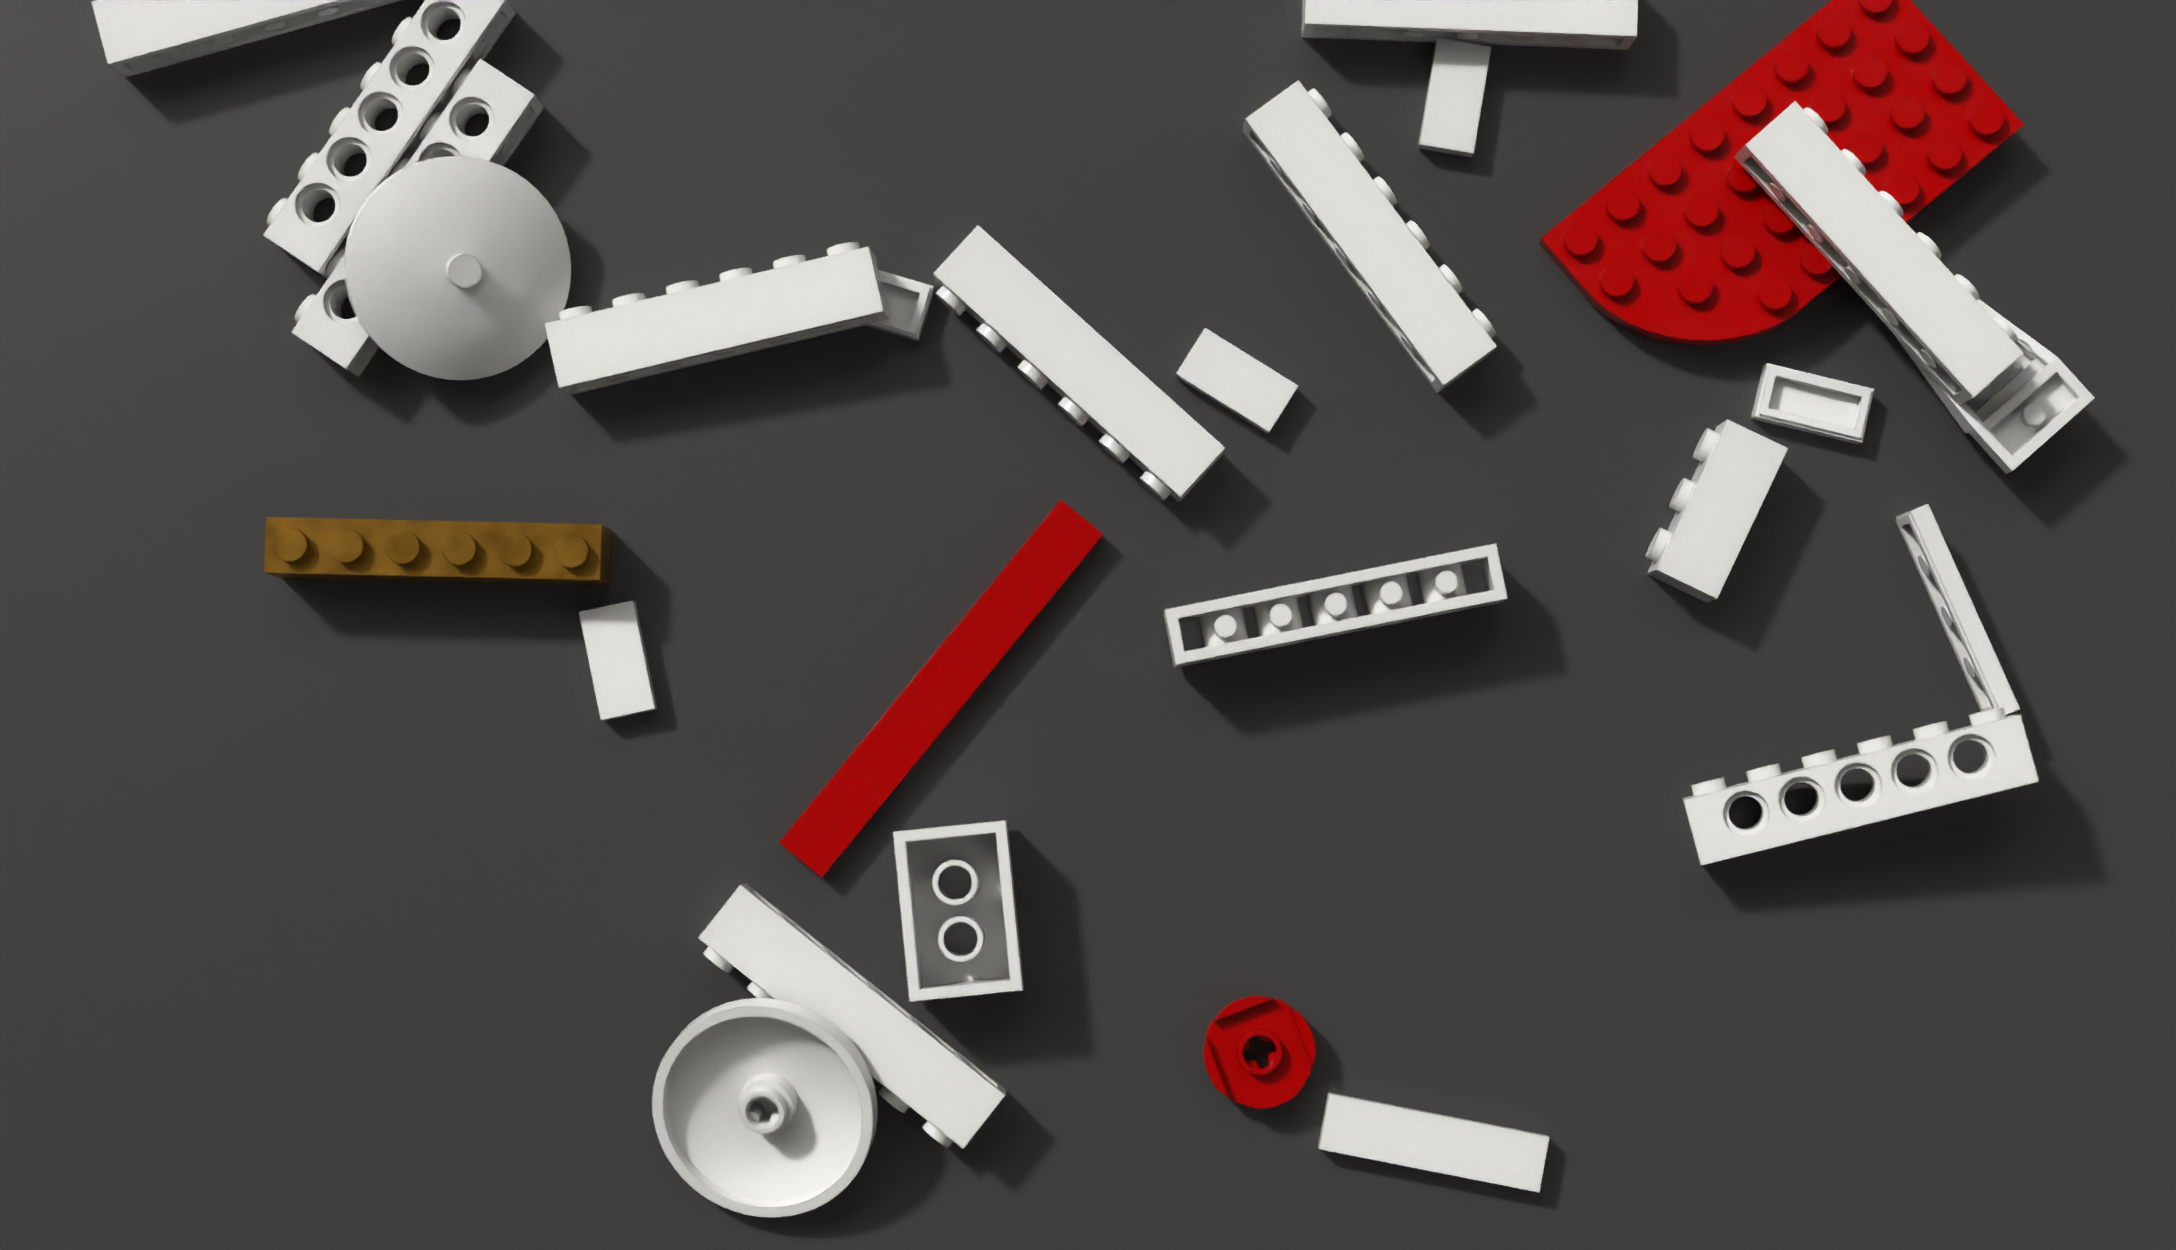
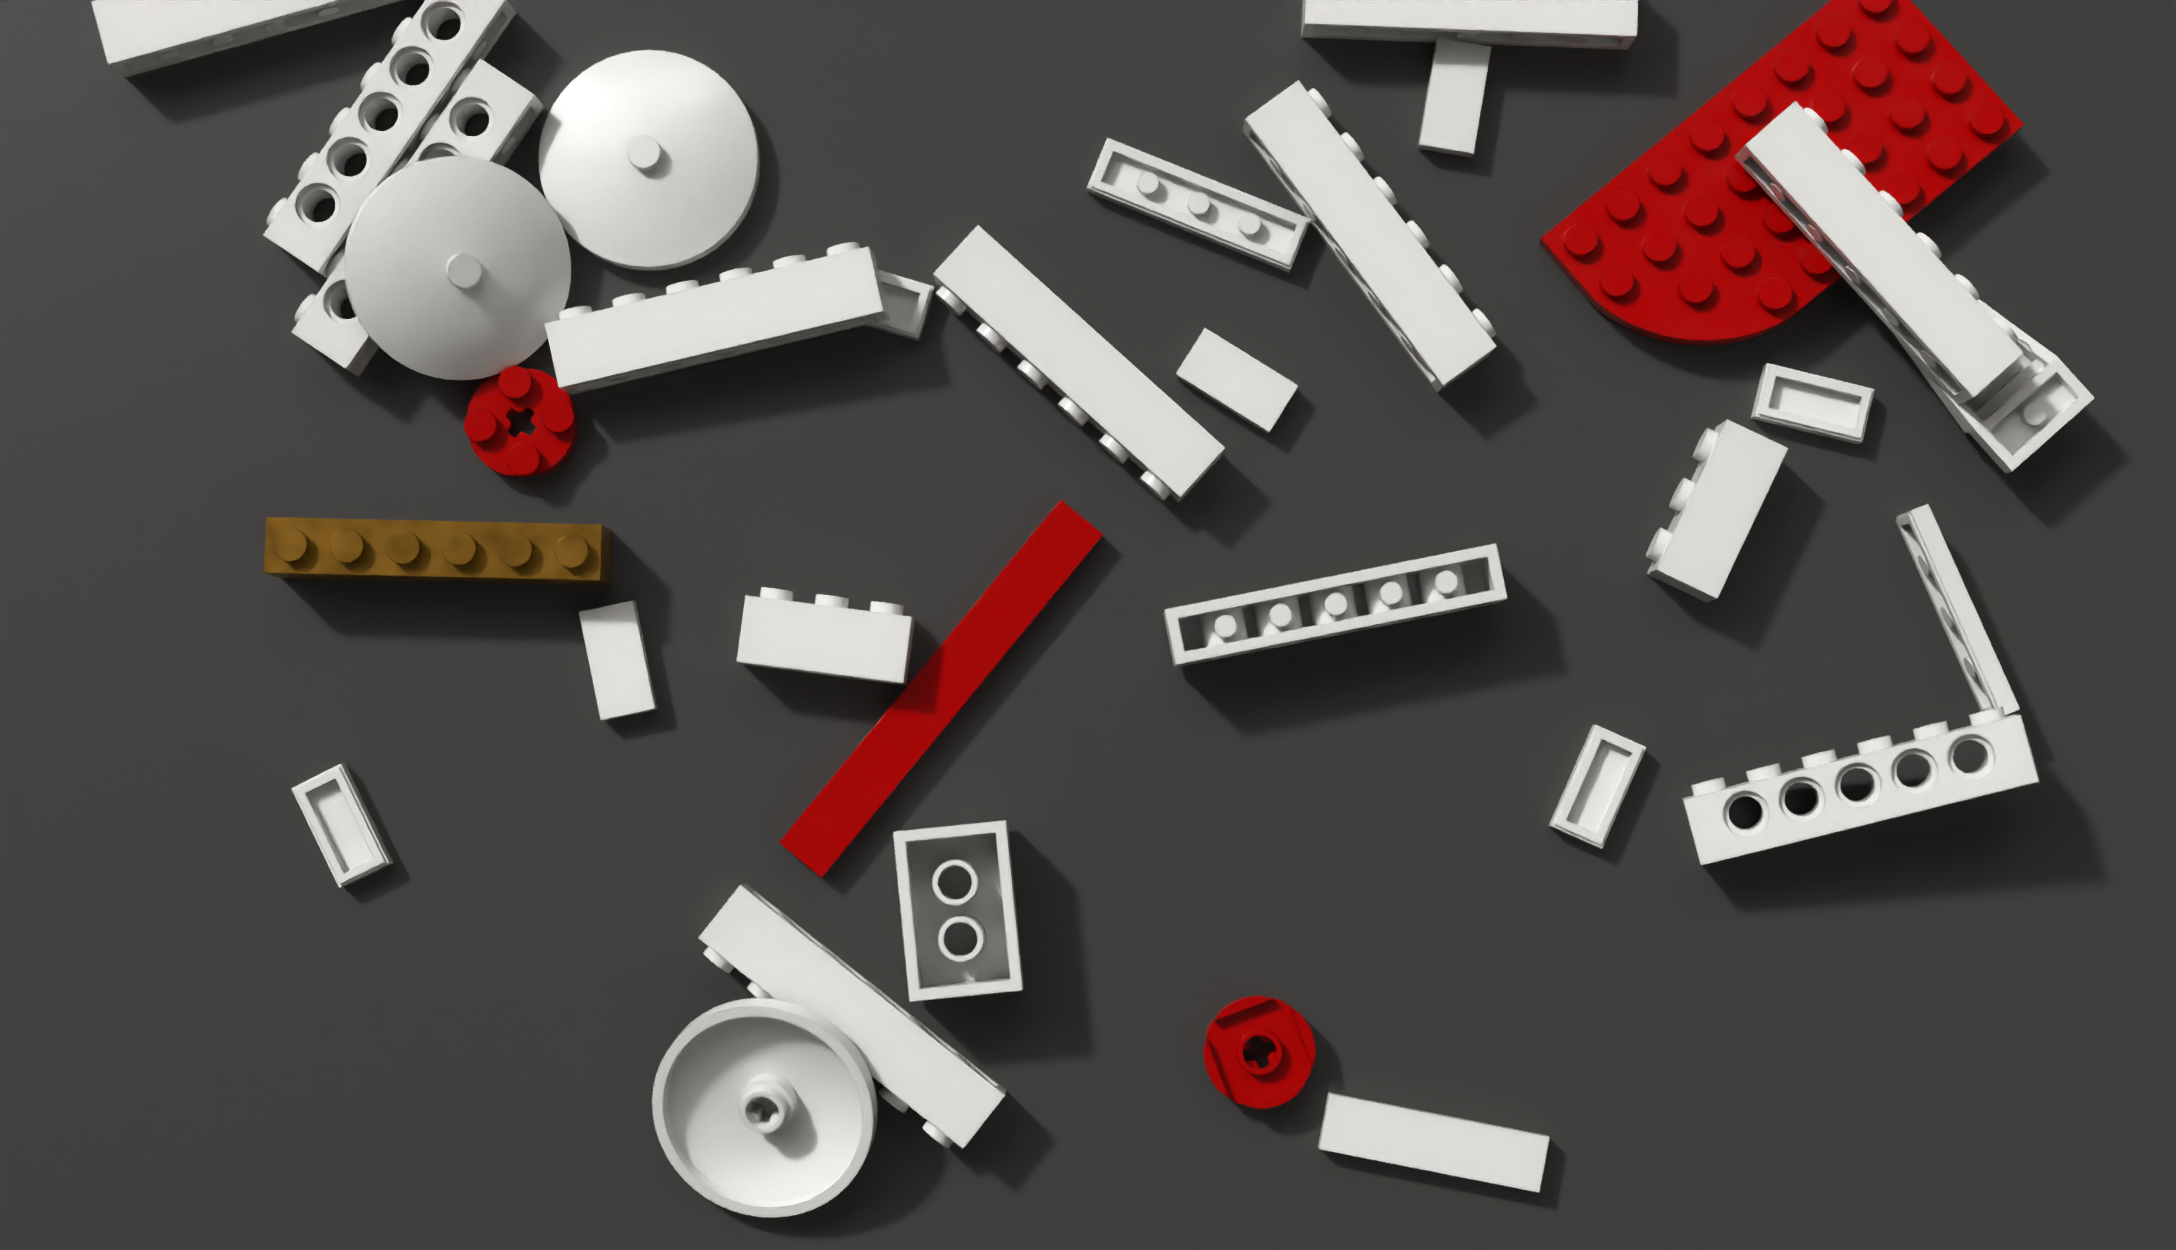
(342, 825): none -> white tile
(490, 427): none -> red plate
(649, 160): none -> white dish
(826, 637): none -> white brick
(1198, 205): none -> white tile
(1597, 786): none -> white tile

